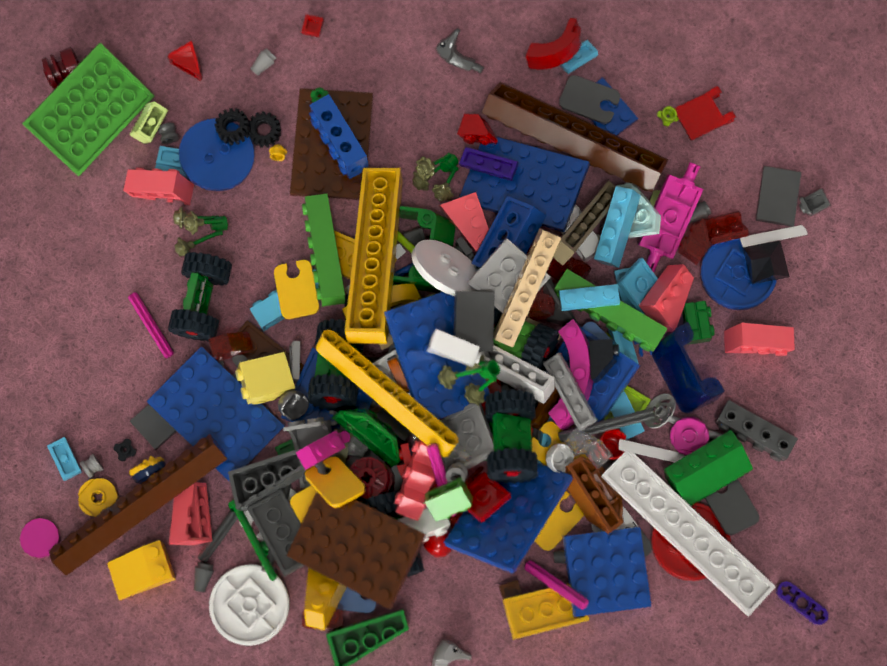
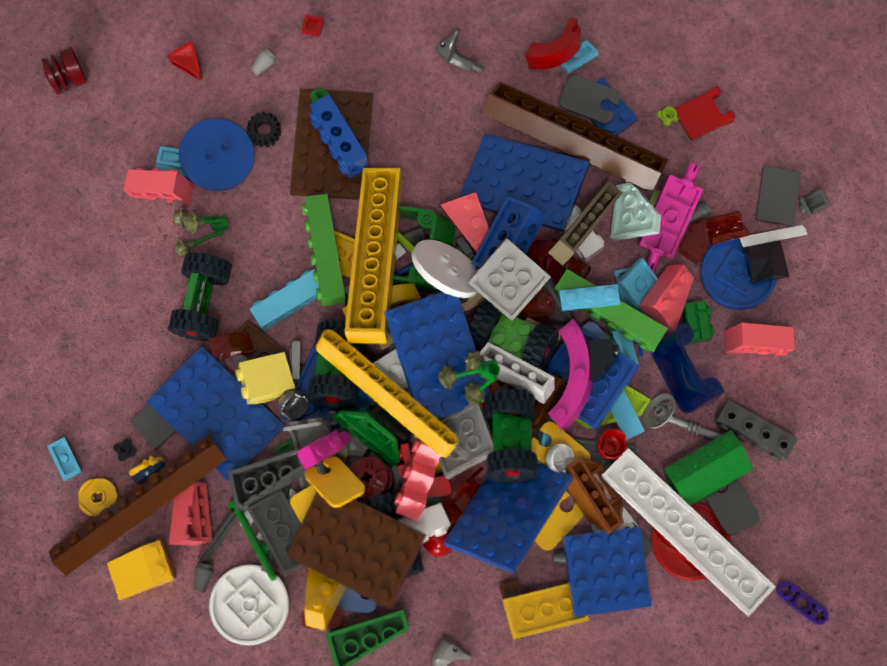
(39, 537): dark pink tile -> none
(88, 109): bright green plate -> none
(91, 466): light grey wheel -> none
(148, 122): yellowish green brick -> none
(150, 325): dark pink axle -> none
(168, 133): dark grey wheel -> none
(236, 135): black tyre -> none
(277, 153): yellow plate -> none
(298, 294): yellow piece -> none
(398, 374): orange beam -> none
(426, 169): olive plant -> none
(437, 465): dark pink axle -> none
(448, 499): brick -> none
(453, 348): white slope -> none
(456, 469): light grey wheel -> none
(474, 318): dark grey tile -> none
(476, 130): red slope -> none
(486, 497): red plate -> none
(488, 163): dark purple plate -> none
(526, 287): tan brick -> none
(556, 584): dark pink axle -> none
(570, 392): light grey tile -> none
(592, 447): clear slope -> none
(613, 423): dark grey axle -> none
(617, 226): medium azure brick -> none
(649, 451): white sticker -> none
(689, 435): dark pink tile -> none

